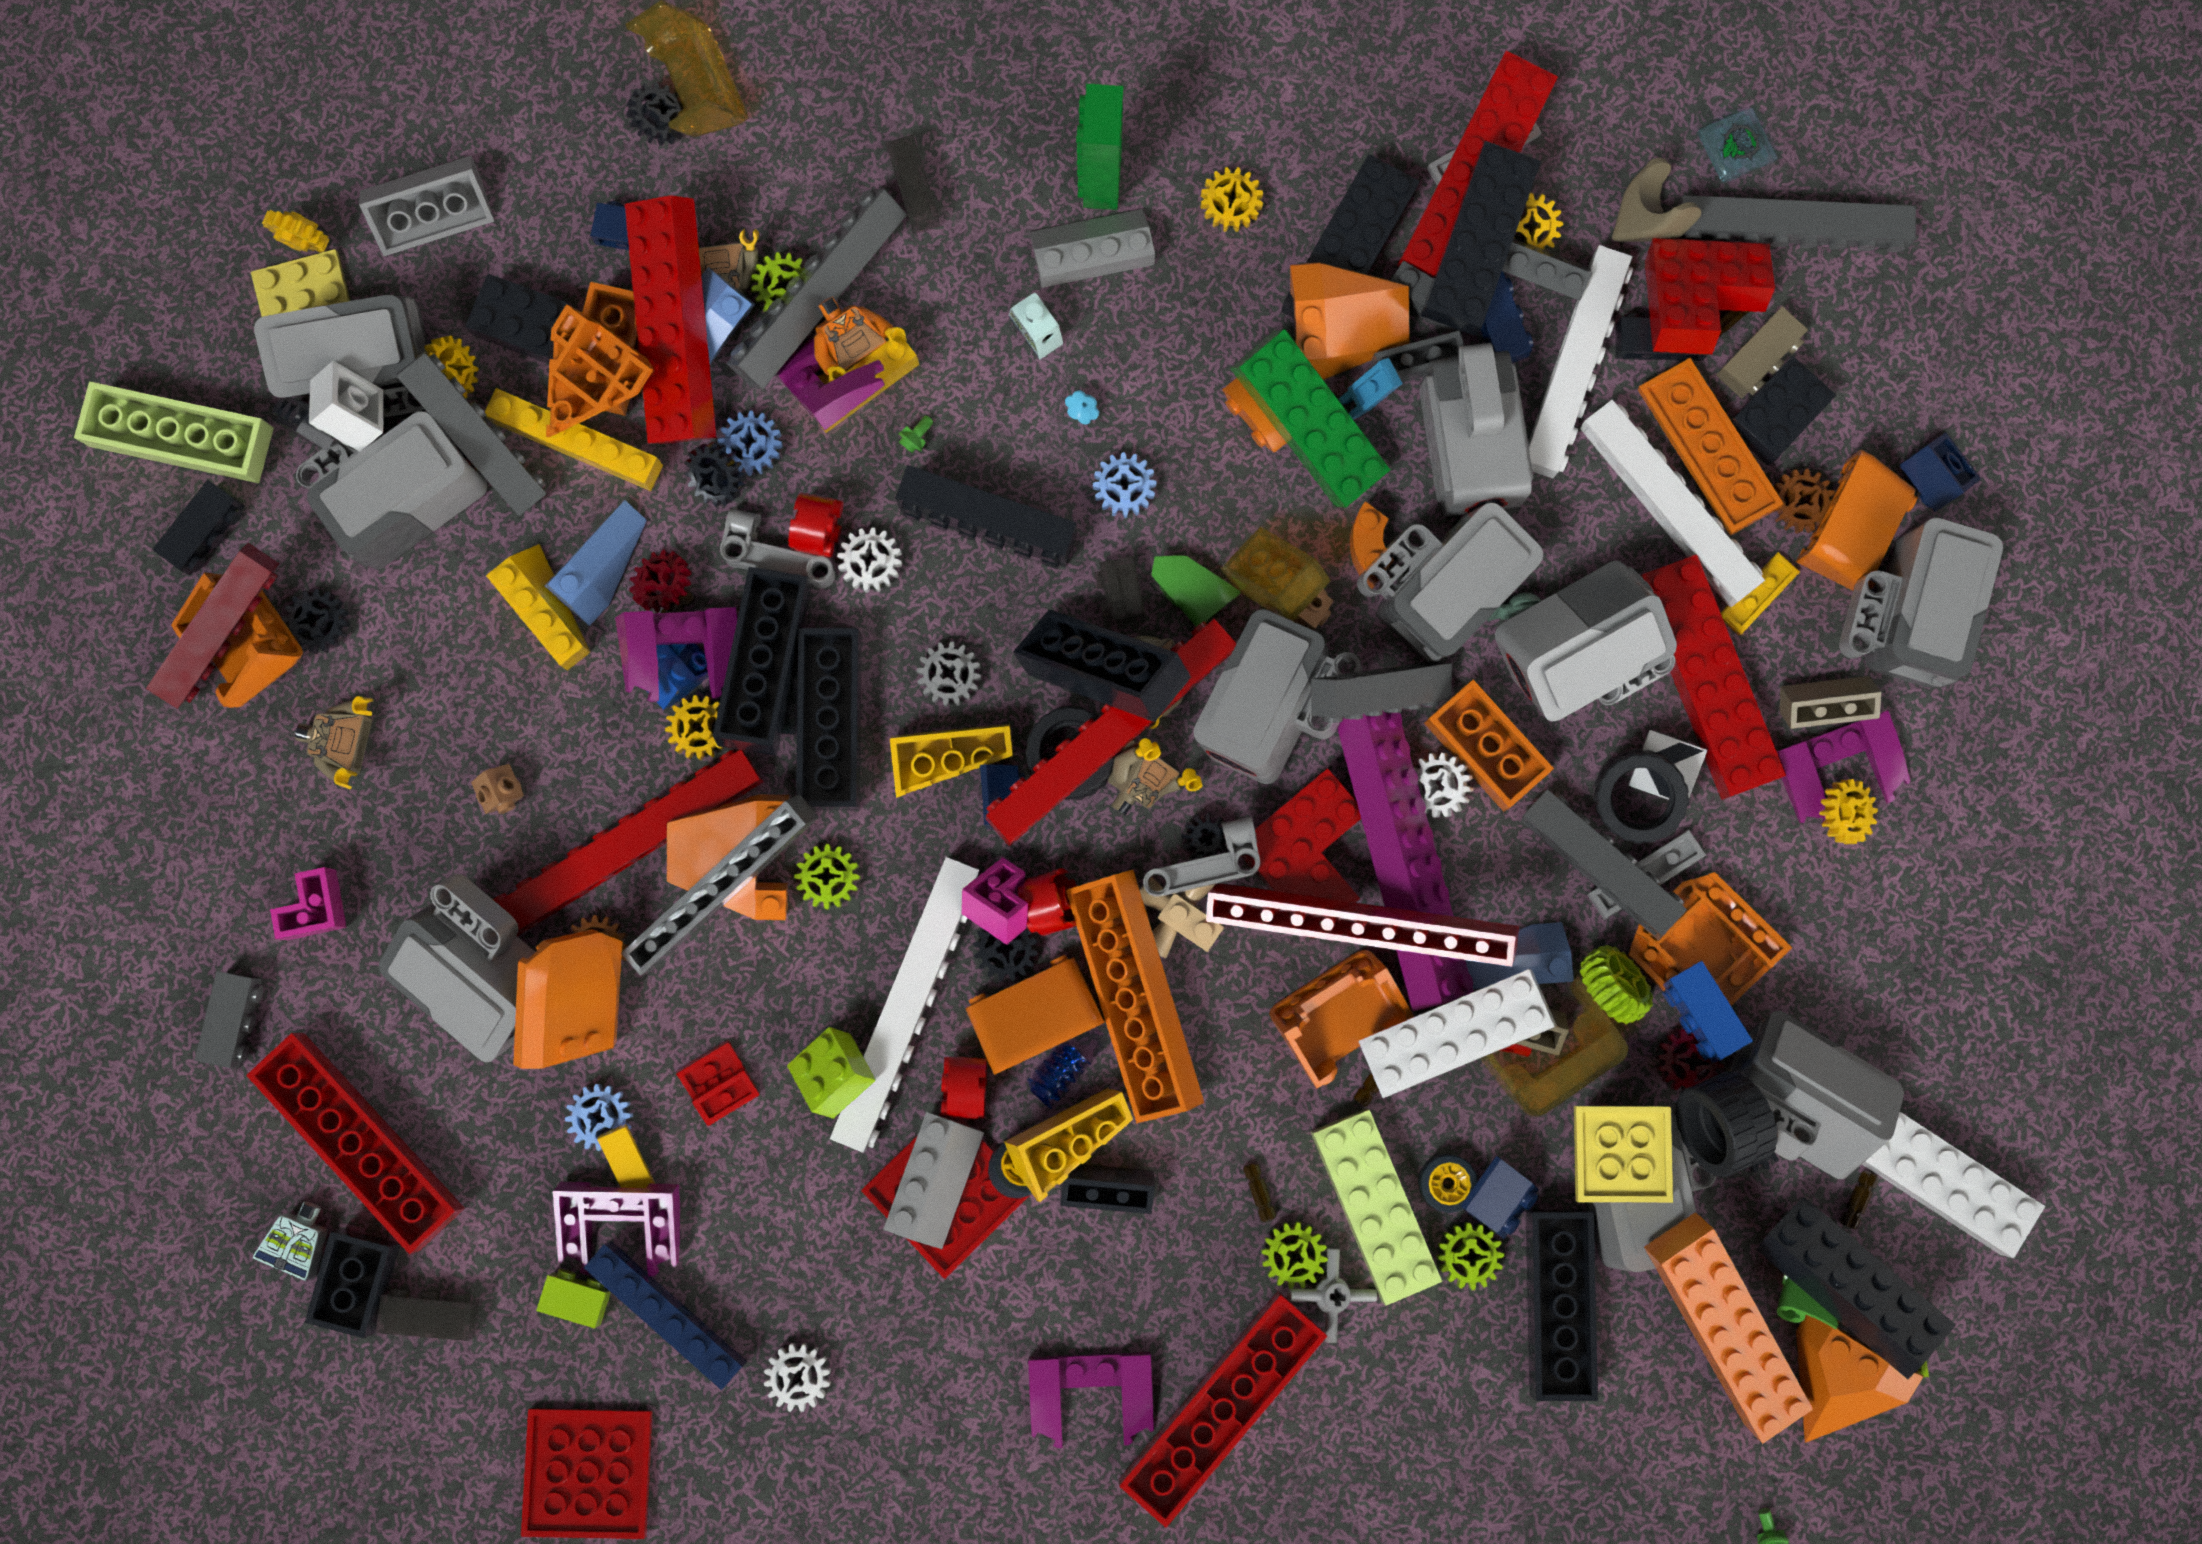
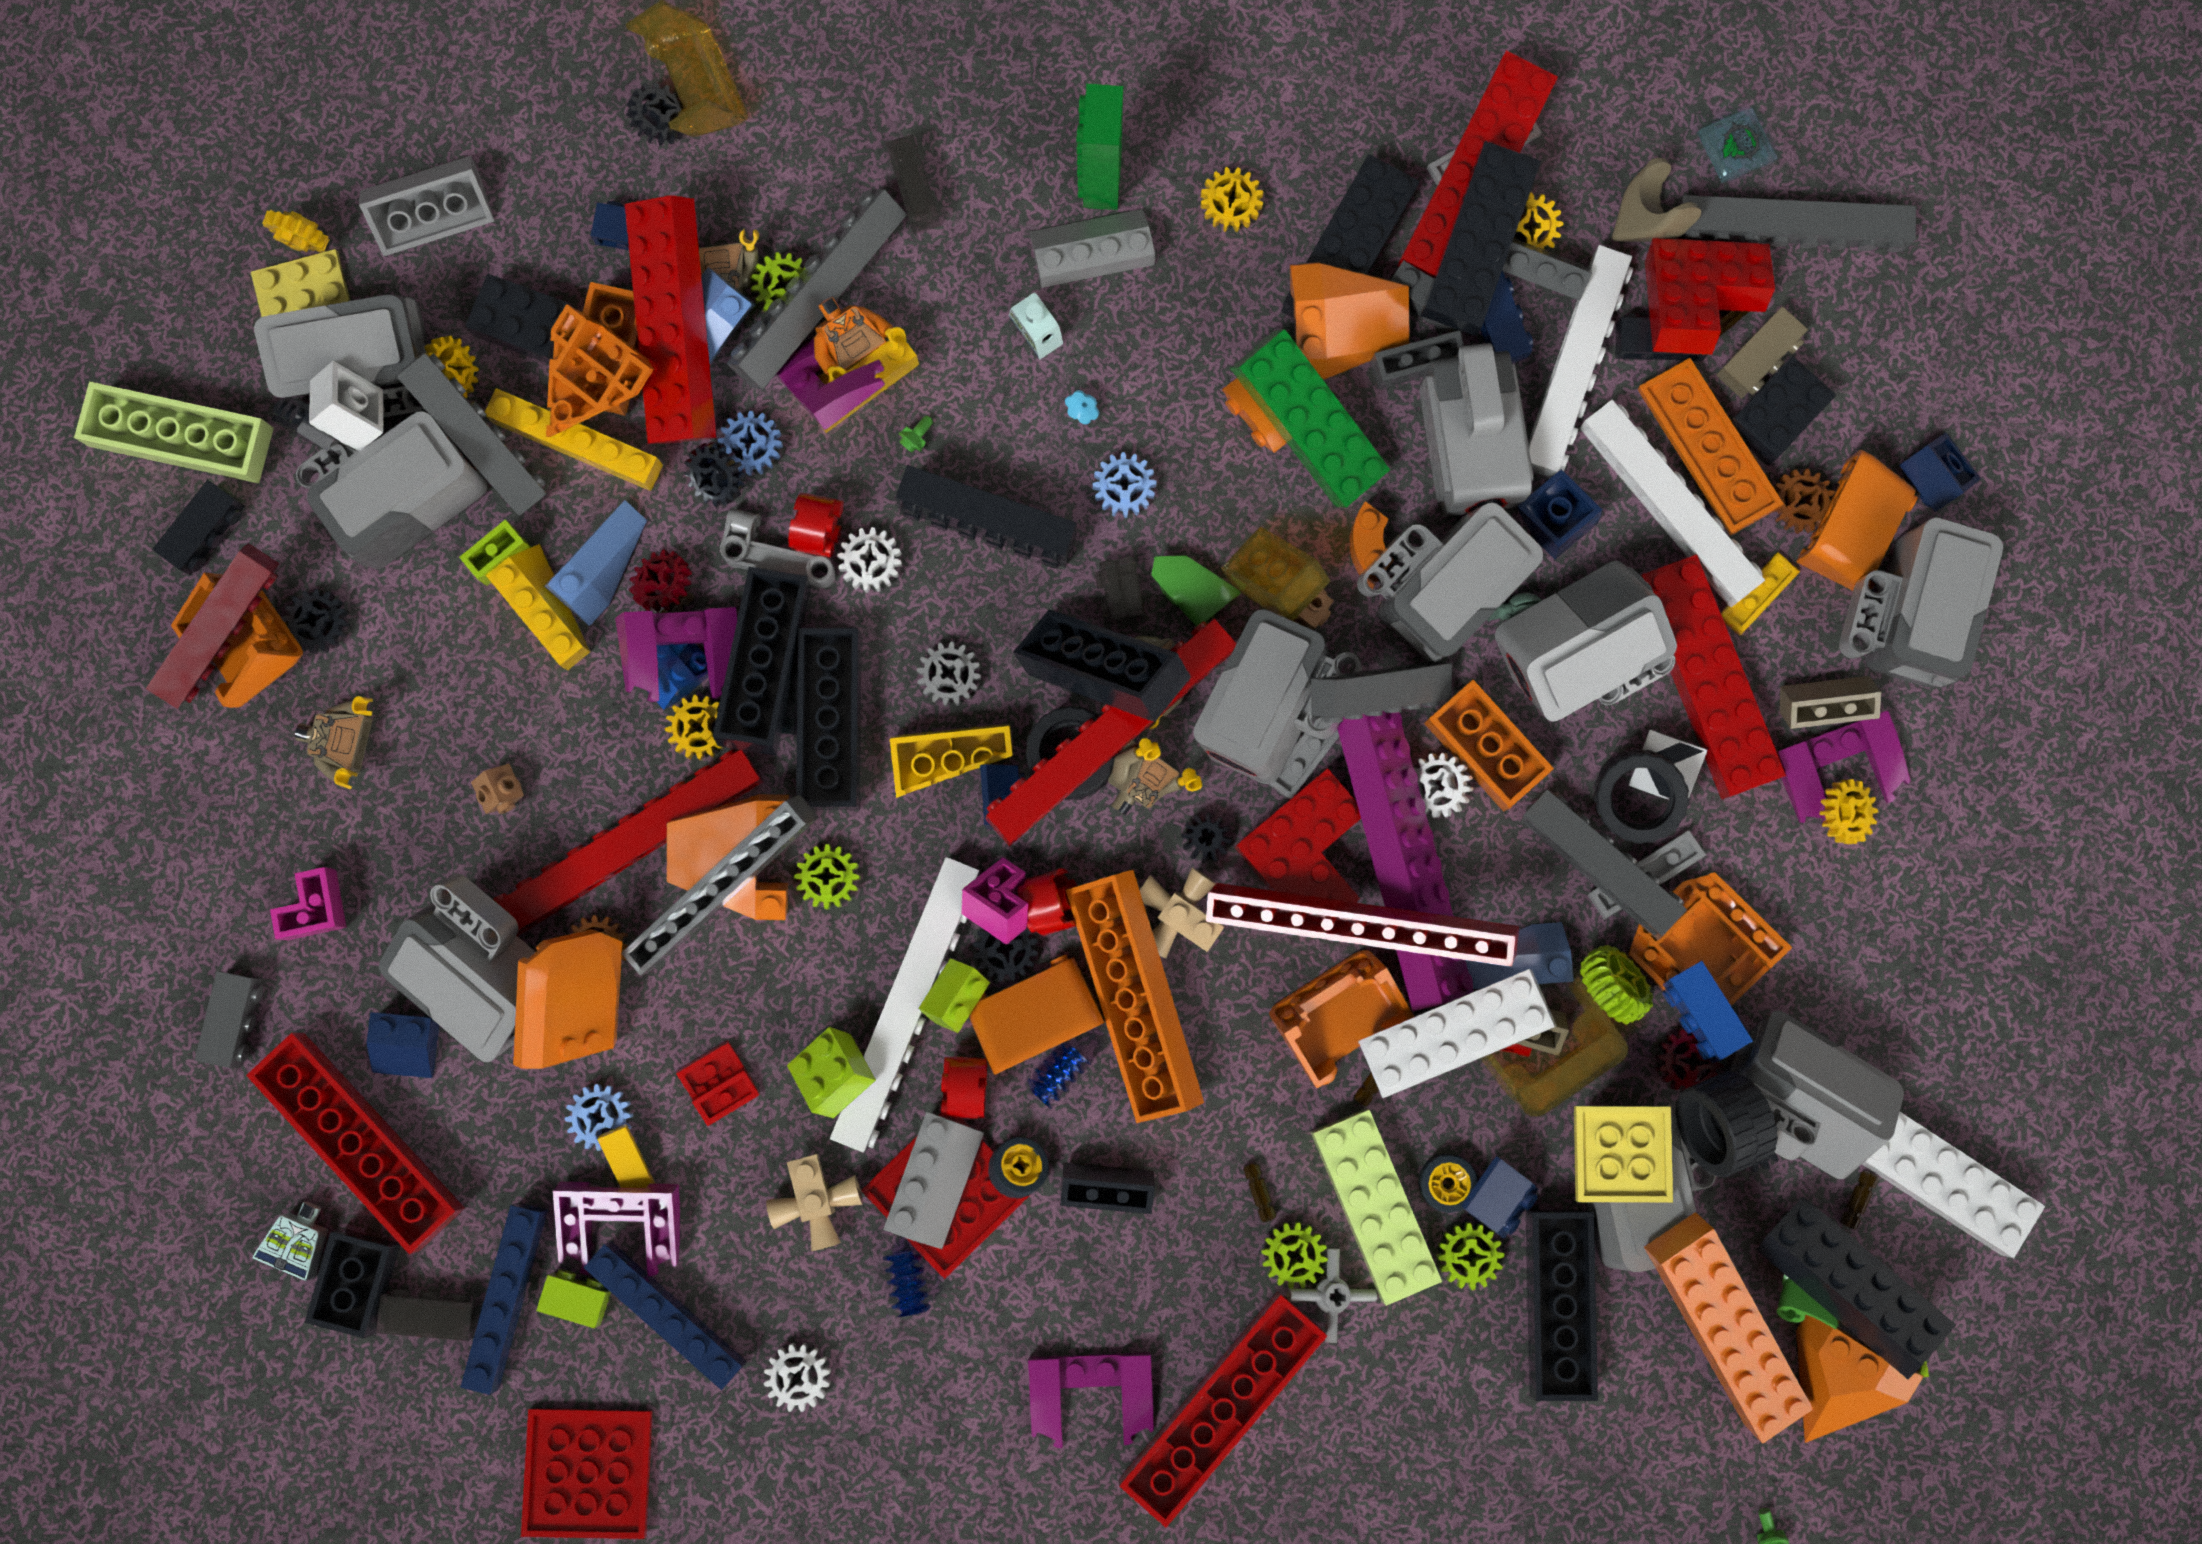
(402, 1044): none -> dark blue slope
(493, 550): none -> lime brick
(504, 1298): none -> dark blue brick
(814, 1201): none -> tan brick
(907, 1282): none -> clear blue piece
(954, 995): none -> lime brick
(1059, 1144): yellow wedge -> none
(1211, 870): light grey piece -> none
(1302, 761): none -> light grey plate
(1371, 388): dark azure hinge -> none
(1559, 514): none -> dark blue slope

